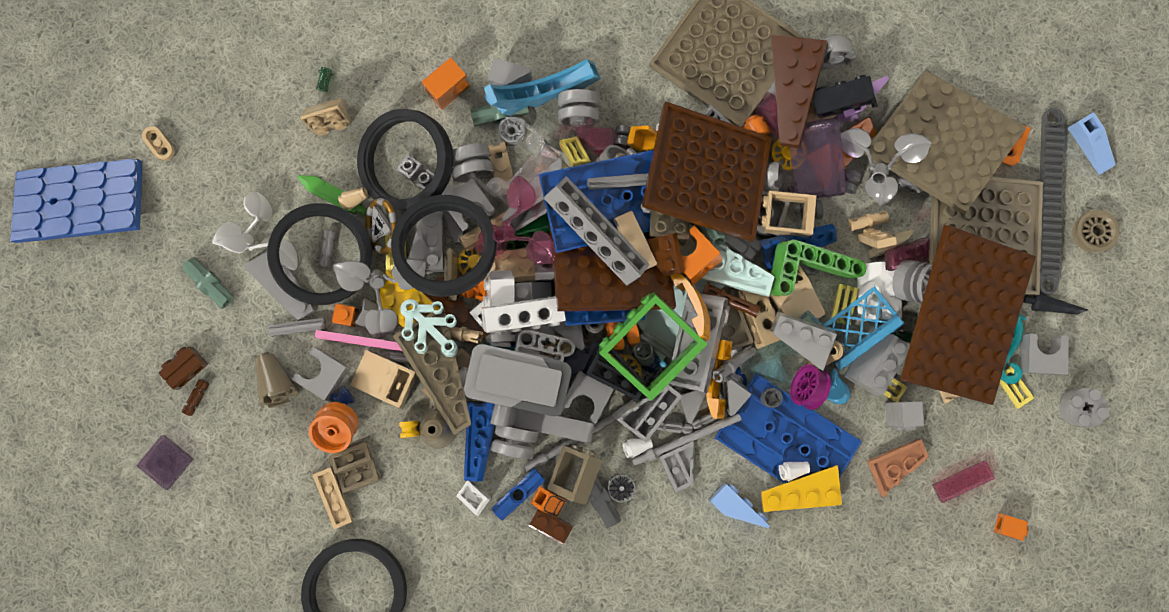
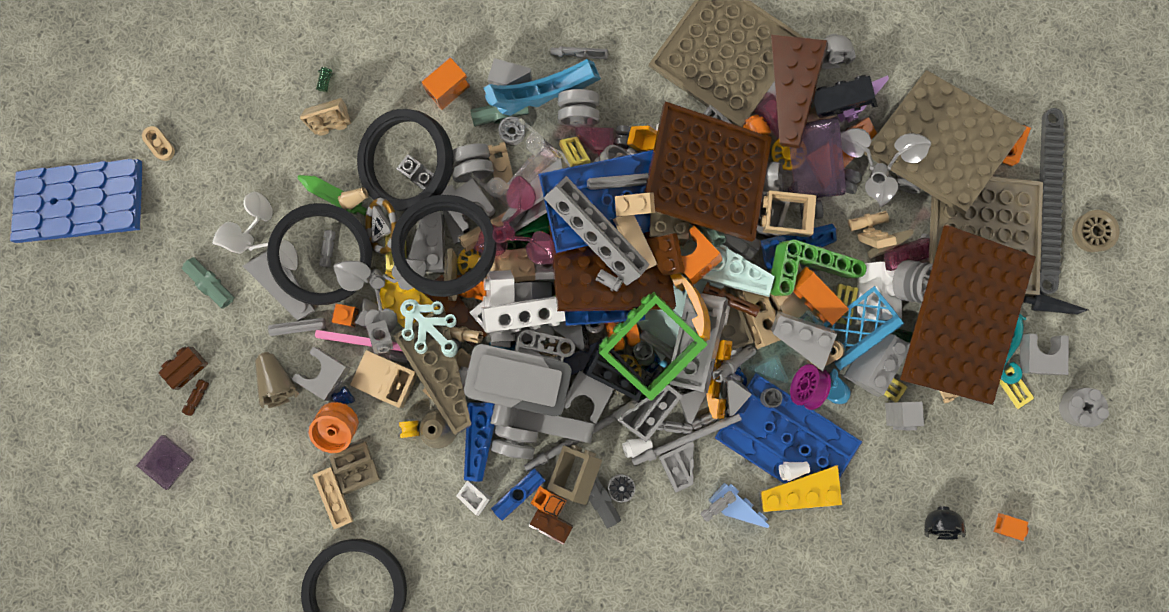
(378, 330): none -> light grey brick
(580, 52): none -> light grey piece
(609, 280): none -> light grey pin
(635, 204): none -> tan plate
(718, 506): none -> light grey axle
(819, 297): none -> orange brick
(895, 464): nougat wing -> none
(945, 524): none -> black cylinder
(963, 481): clear pink plate -> none
(1094, 142): light blue slope -> none

